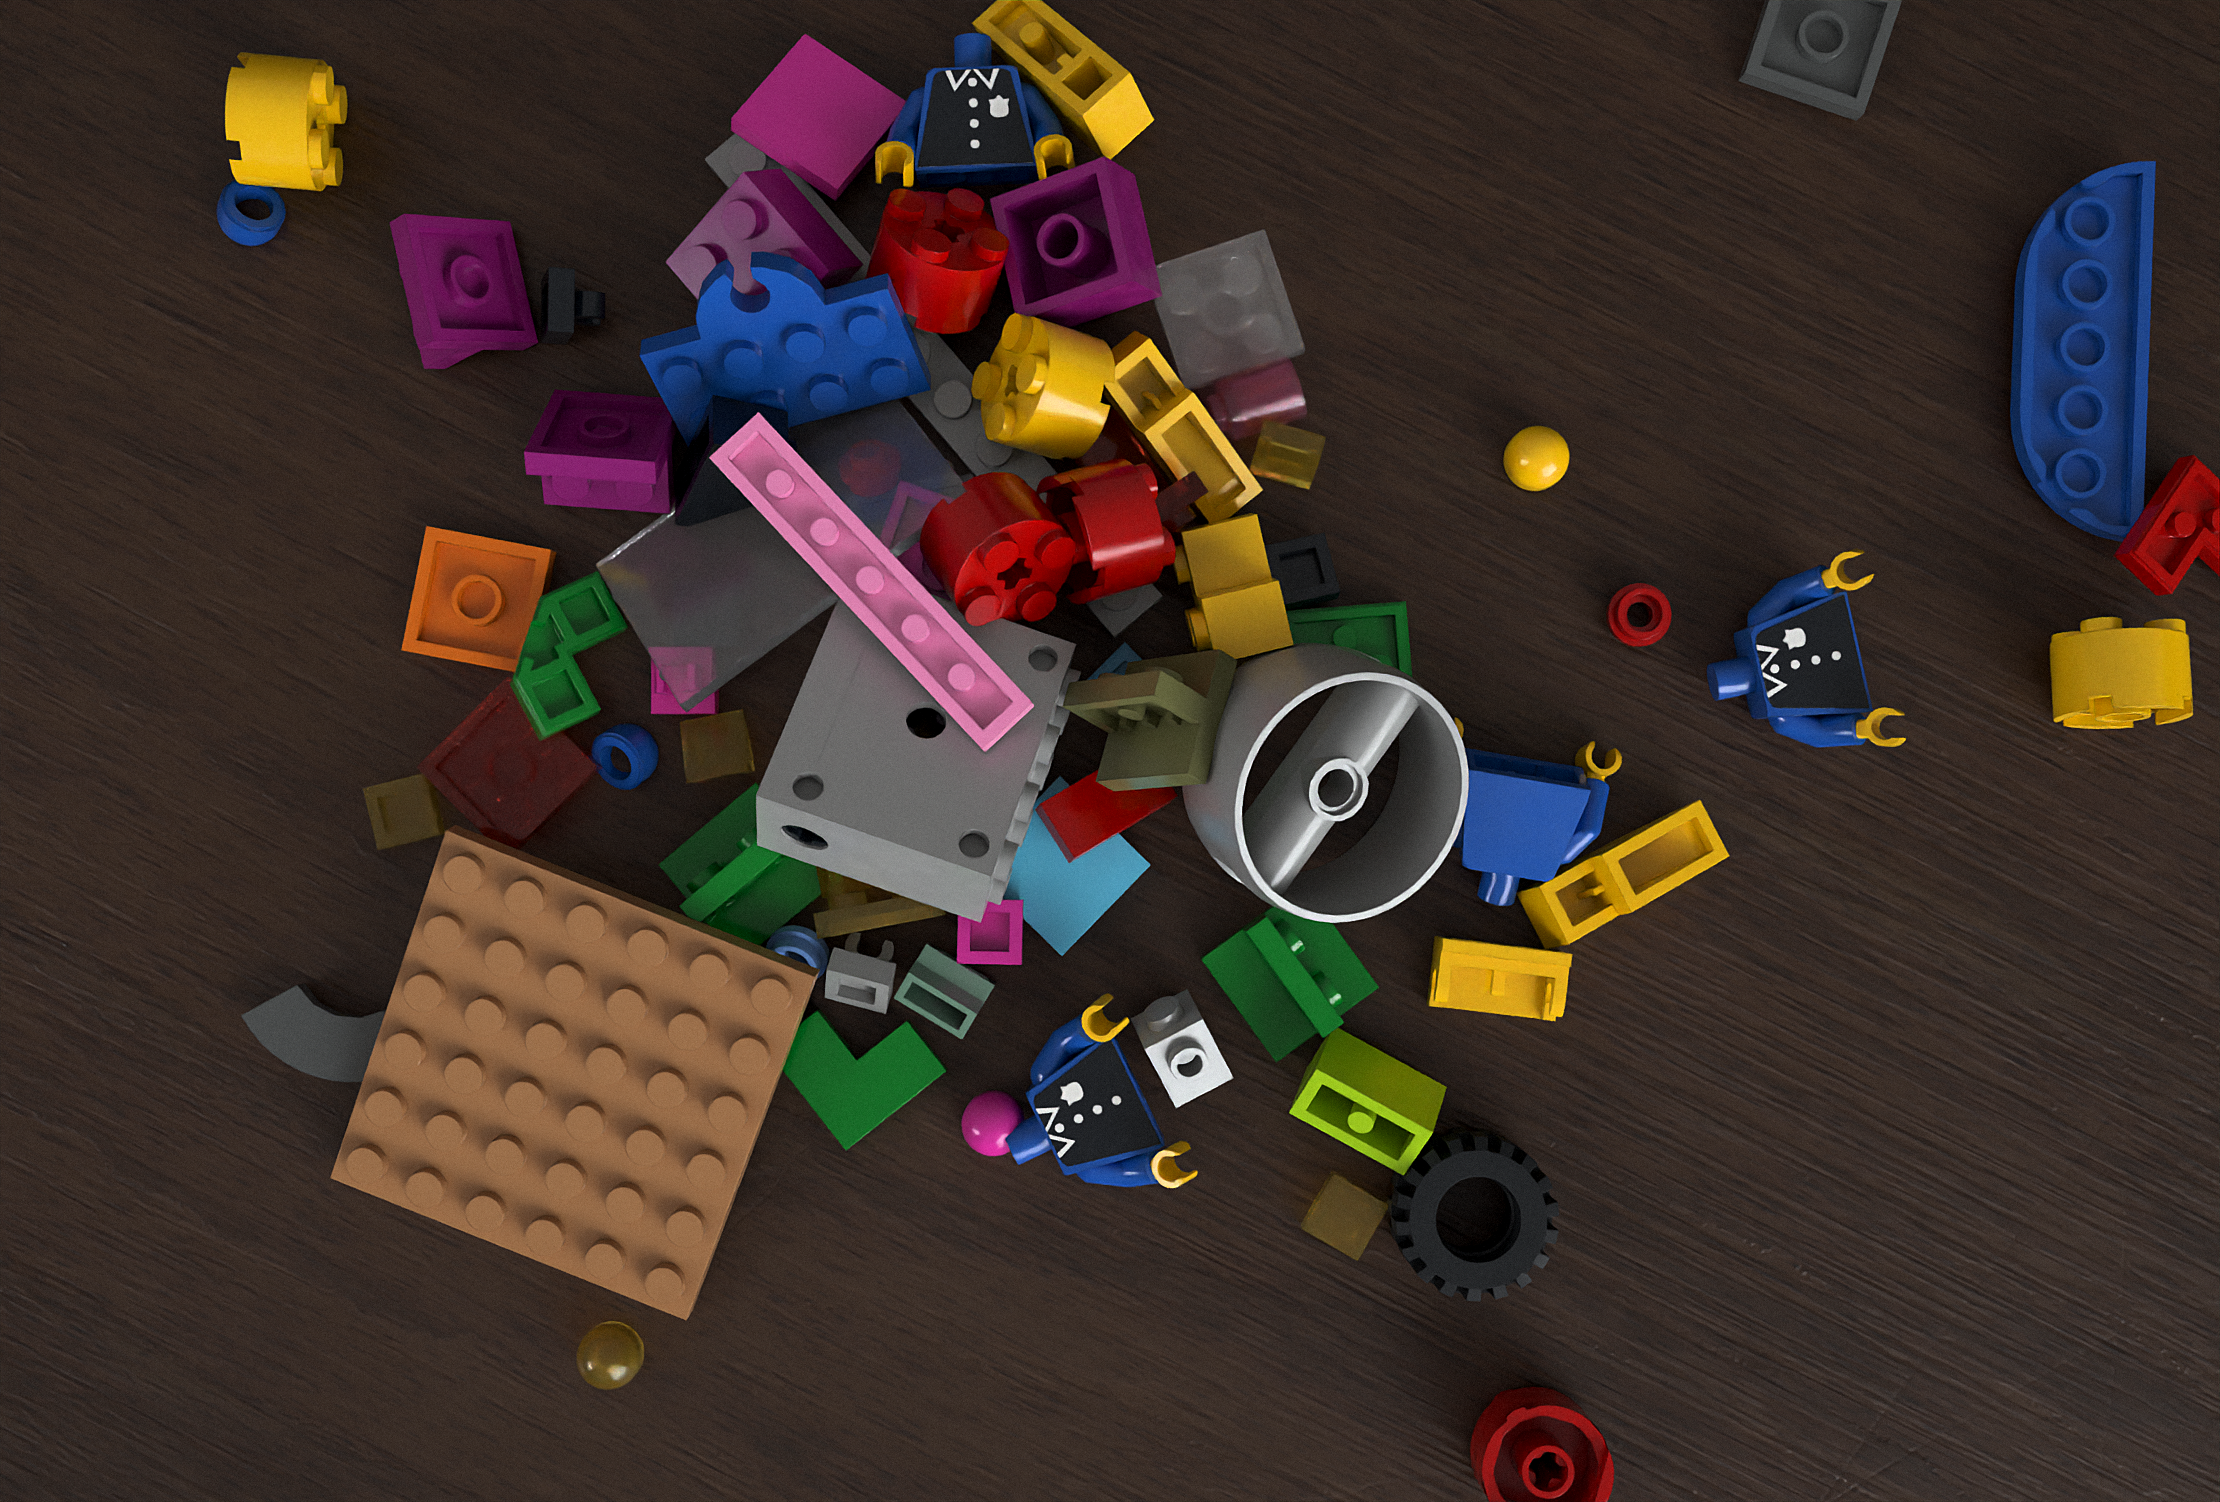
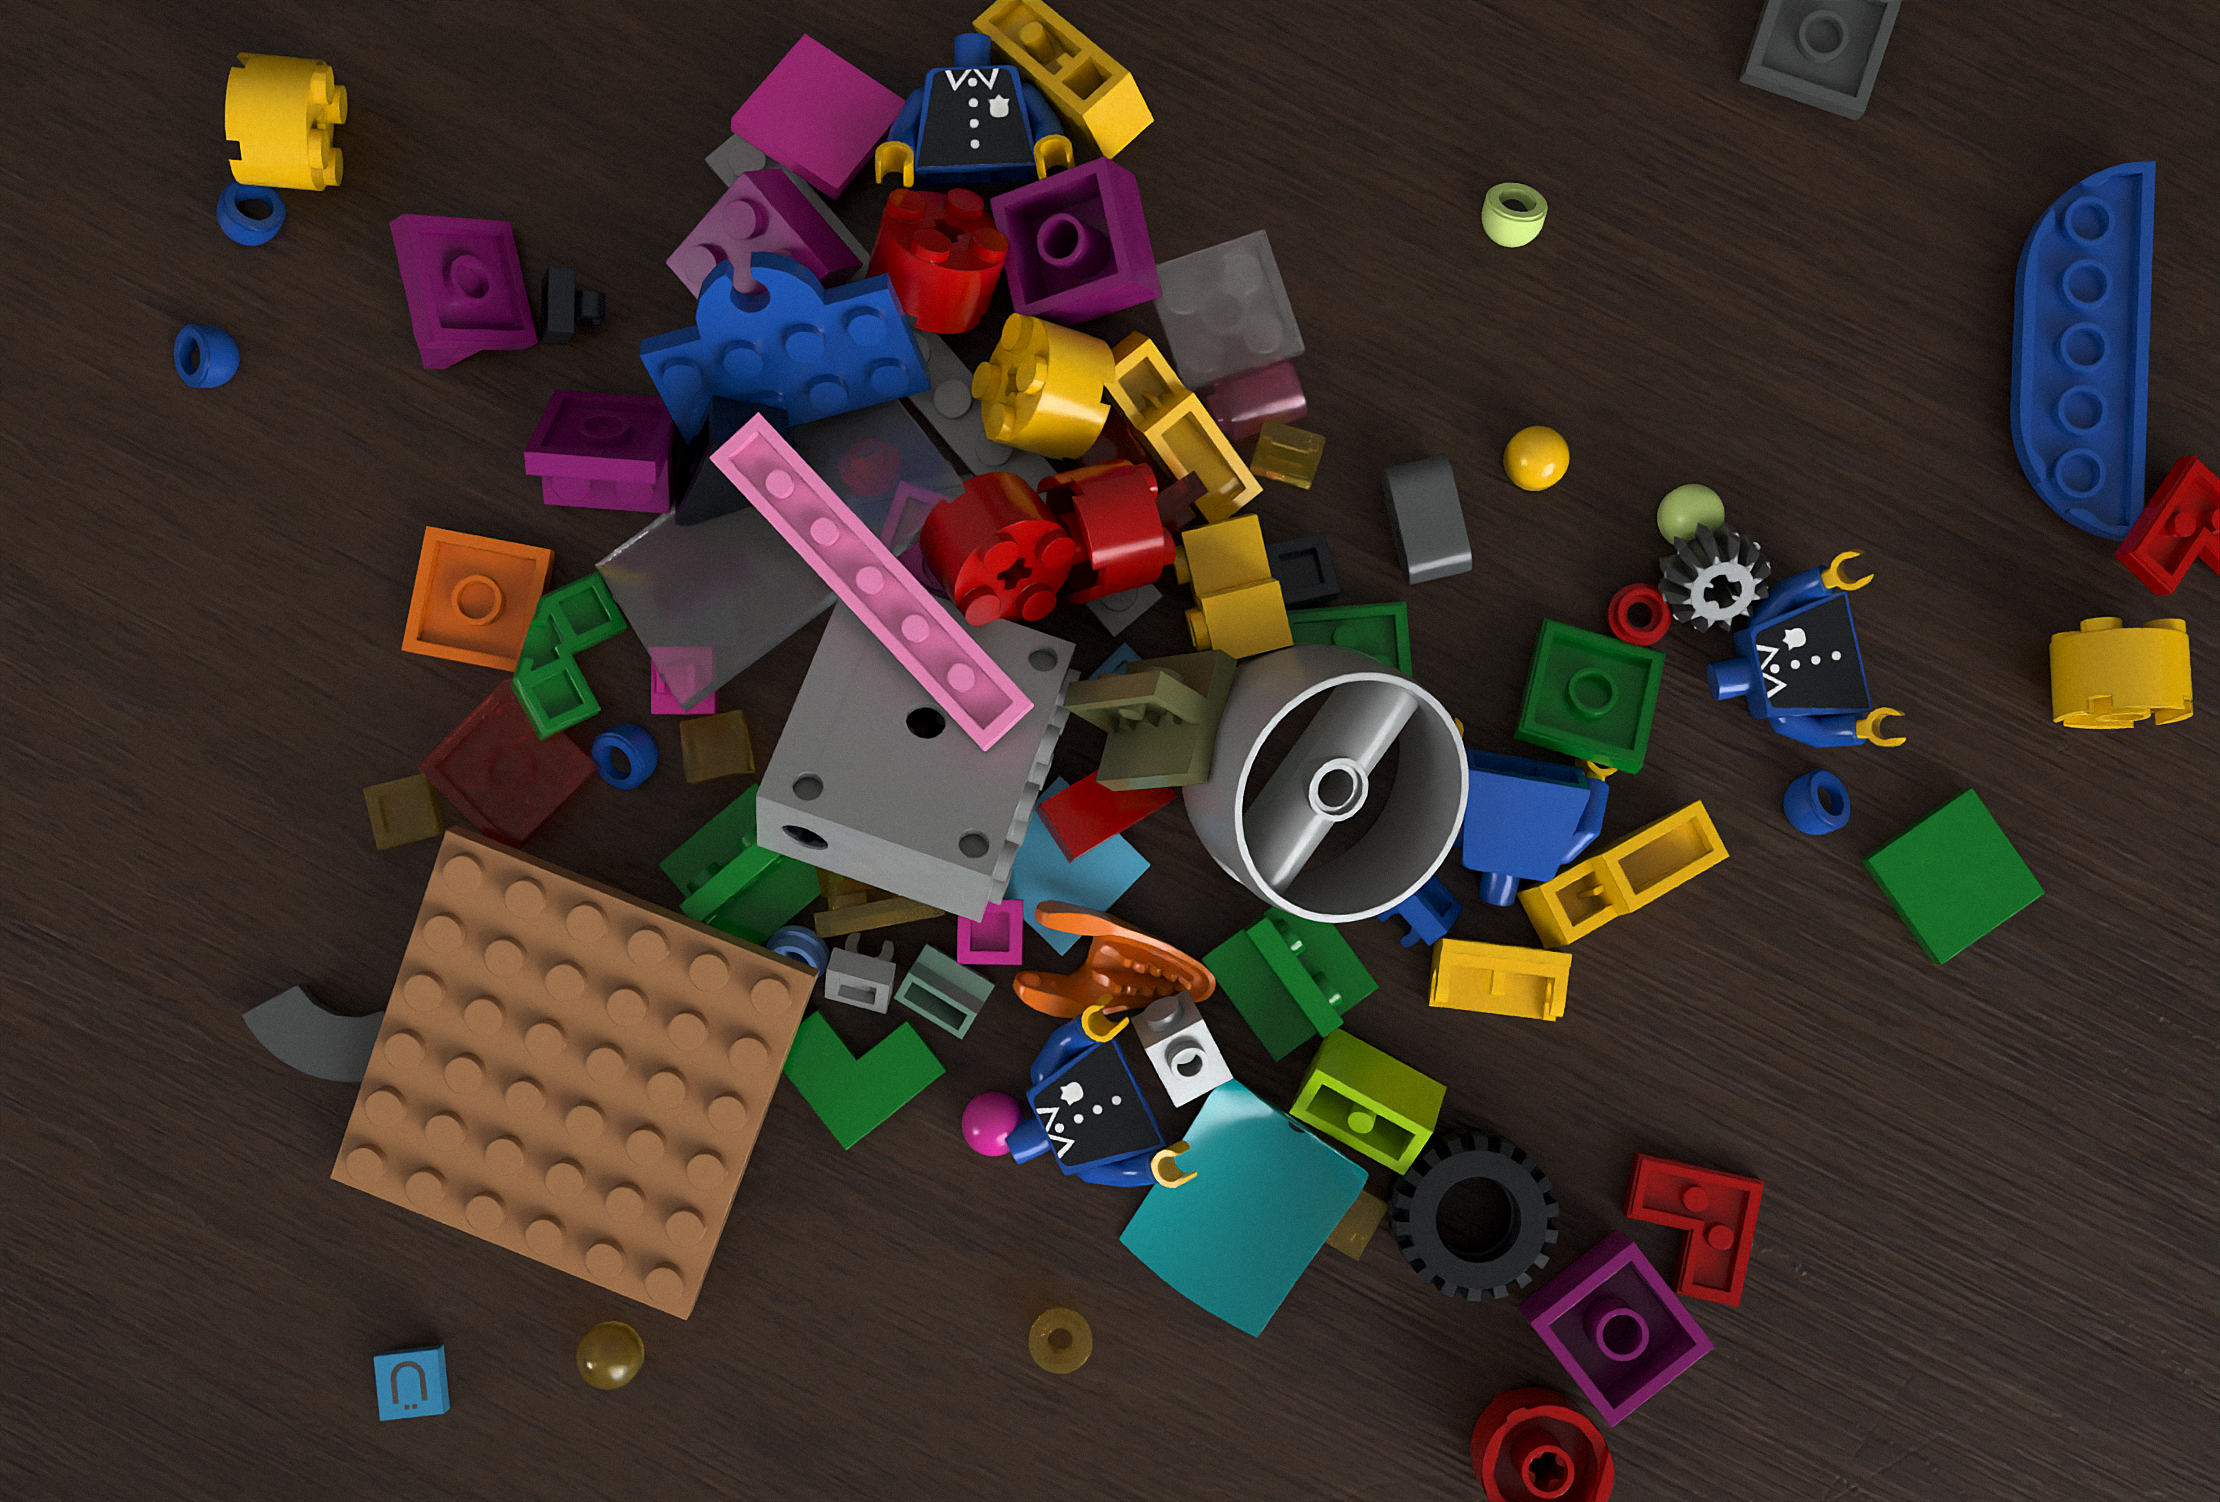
(217, 355): none -> blue piece
(411, 1382): none -> dark azure tile
(1058, 1360): none -> clear yellow plate
(1120, 962): none -> orange animal
(1250, 1214): none -> teal piece
(1426, 519): none -> dark grey beam
(1428, 911): none -> blue tile
(1509, 226): none -> yellowish green piece
(1589, 696): none -> green tile
(1615, 1327): none -> magenta brick
(1687, 507): none -> yellowish green piece
(1714, 577): none -> dark grey gear
(1716, 1218): none -> red tile
(1804, 808): none -> blue piece
(1952, 876): none -> green tile

